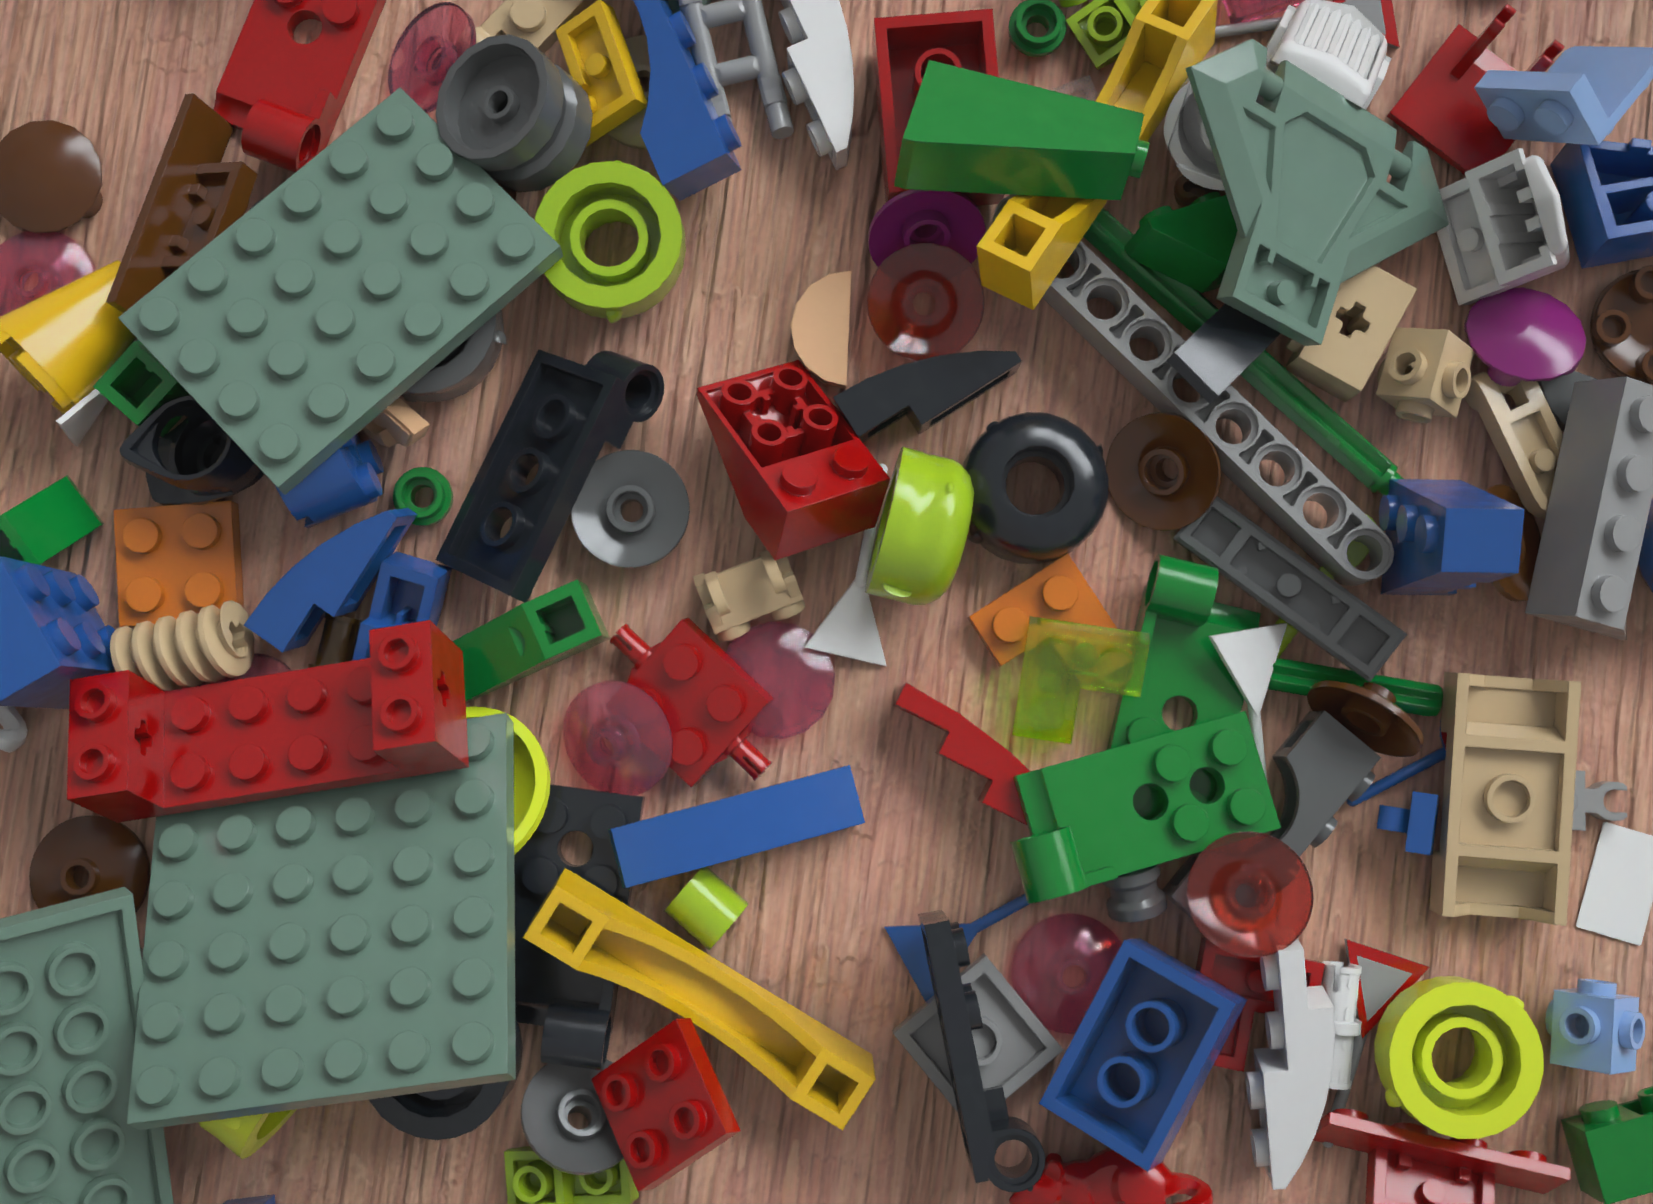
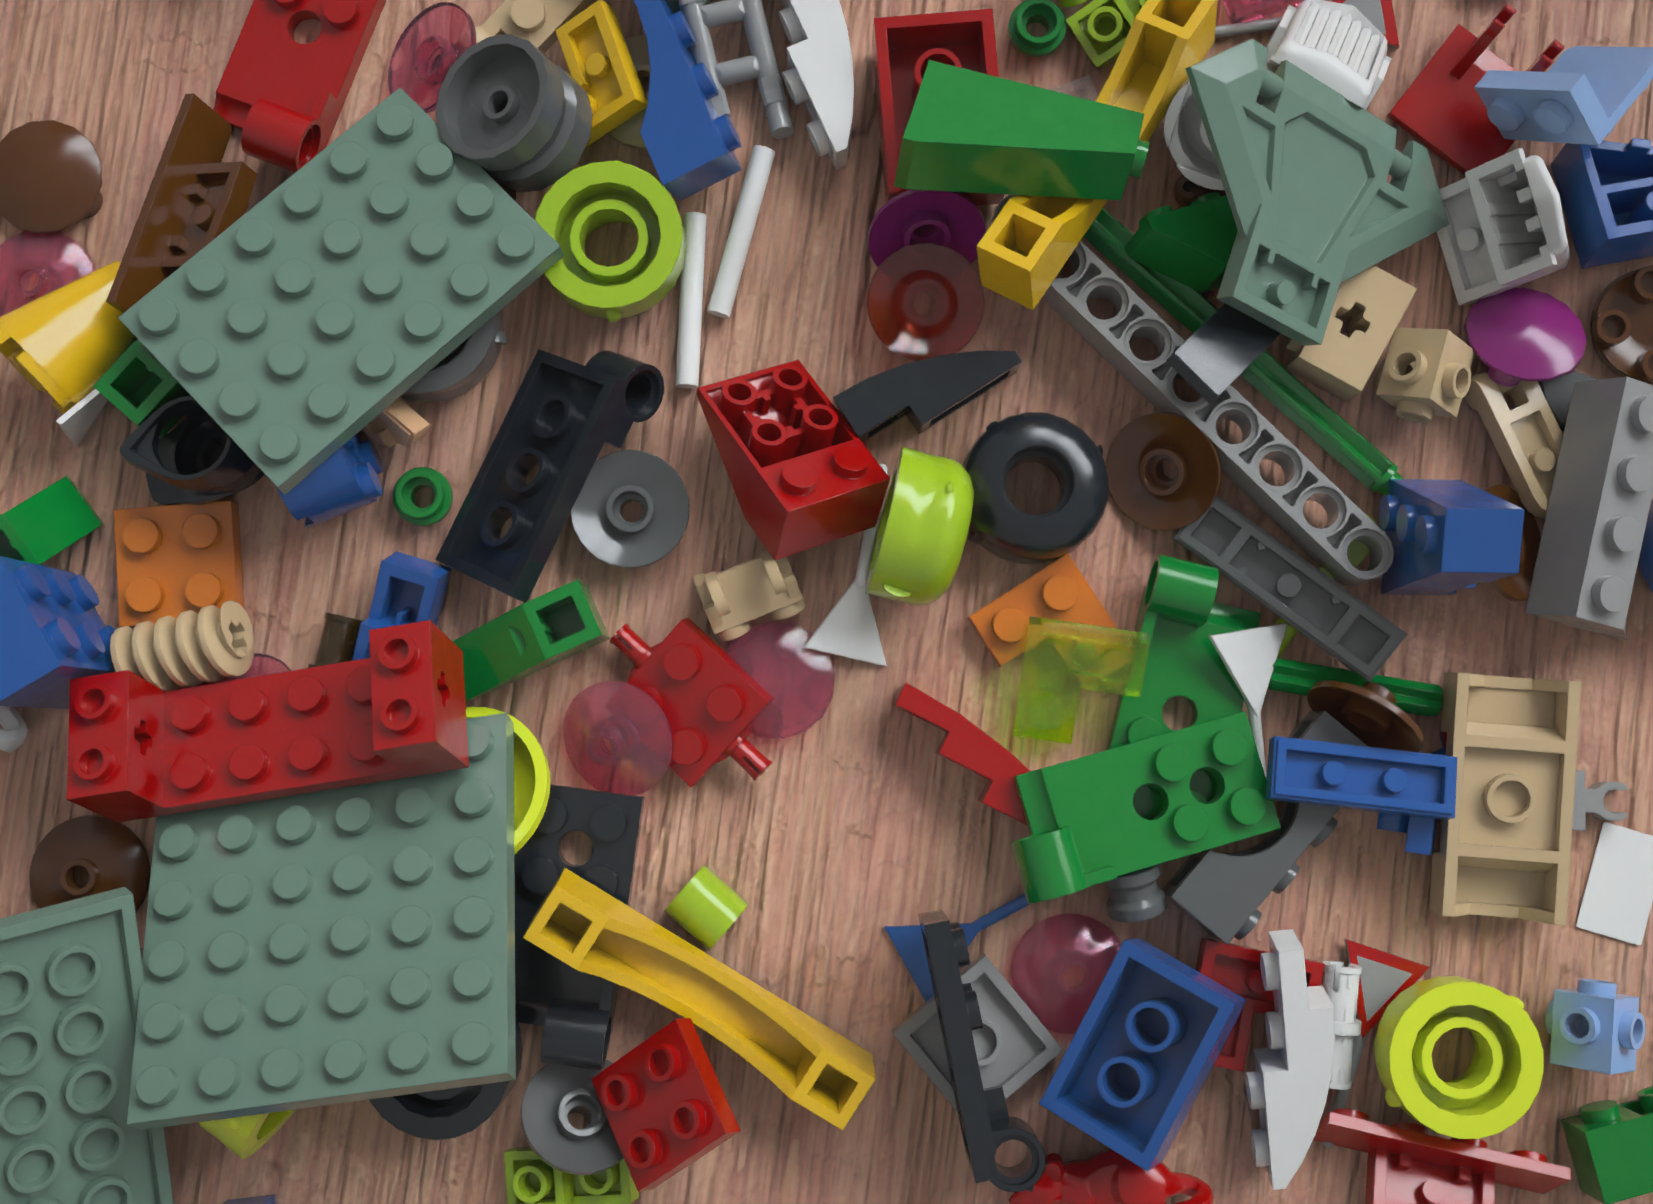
(328, 580): blue slope -> none
(691, 302): none -> white bar
(736, 826): blue slope -> none
(741, 231): none -> white bar
(822, 328): light nougat tile -> none
(1281, 890): clear red dish -> none
(1361, 778): none -> blue tile

